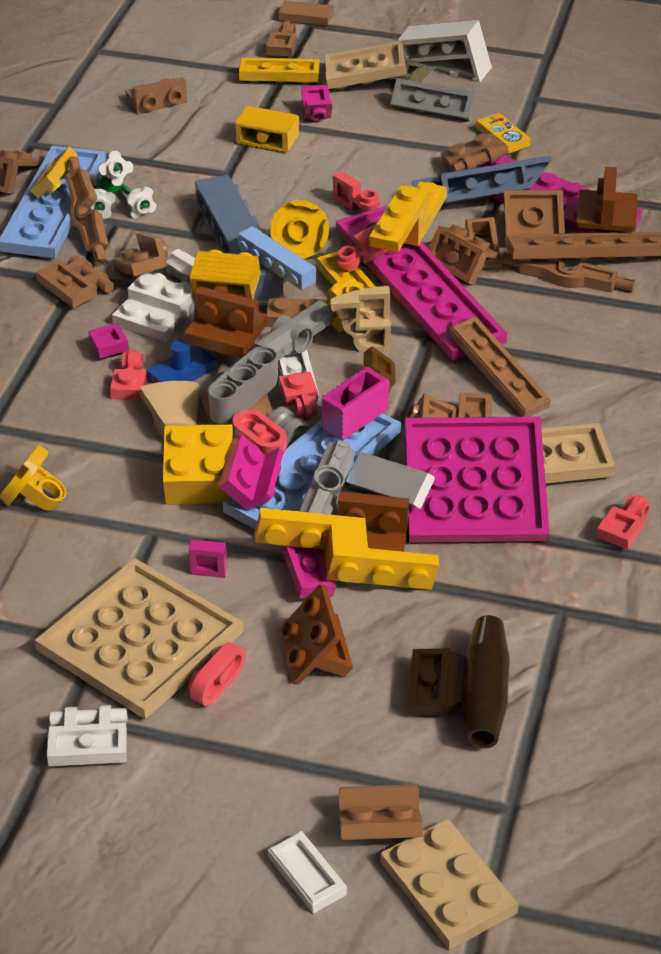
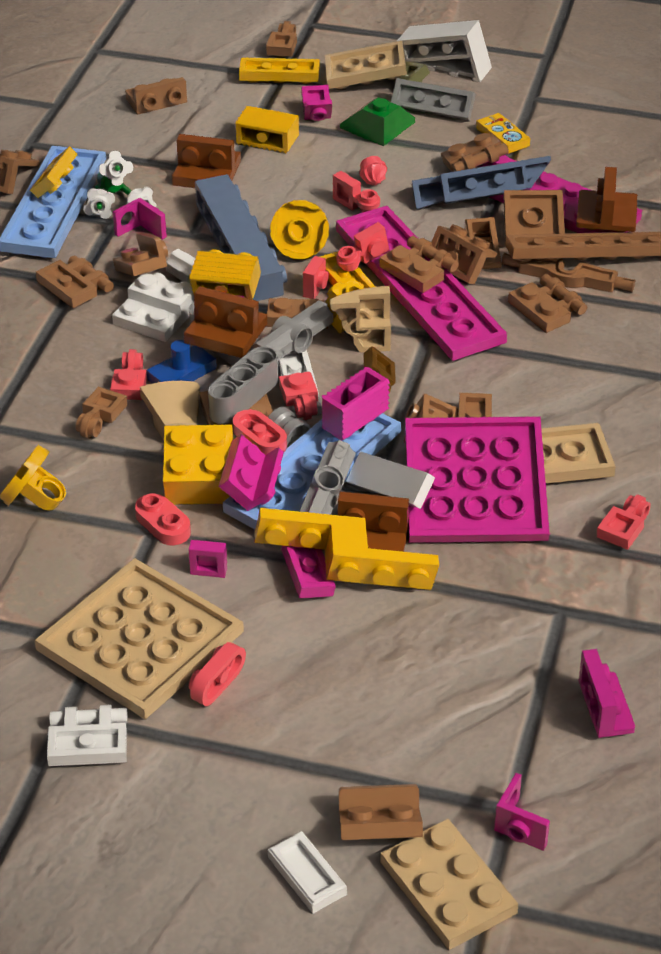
(90, 221): medium nougat piece -> none
(99, 407): none -> medium nougat plate
(108, 340): dark pink plate -> none
(142, 215): none -> dark pink bracket
(162, 519): none -> coral plate
(204, 158): none -> dark orange bracket
(277, 258): light blue piece -> none
(306, 13): medium nougat tile -> none
(314, 638): dark orange bracket -> none
(315, 277): none -> coral plate
(373, 170): none -> coral plate
(378, 121): none -> green slope
(408, 216): yellow bracket -> none
(413, 268): none -> medium nougat plate
(475, 681): dark brown plate -> none
(499, 367): medium nougat tile -> none
(519, 823): none -> dark pink bracket
(542, 308): none -> medium nougat plate
(604, 697): none -> dark pink bracket

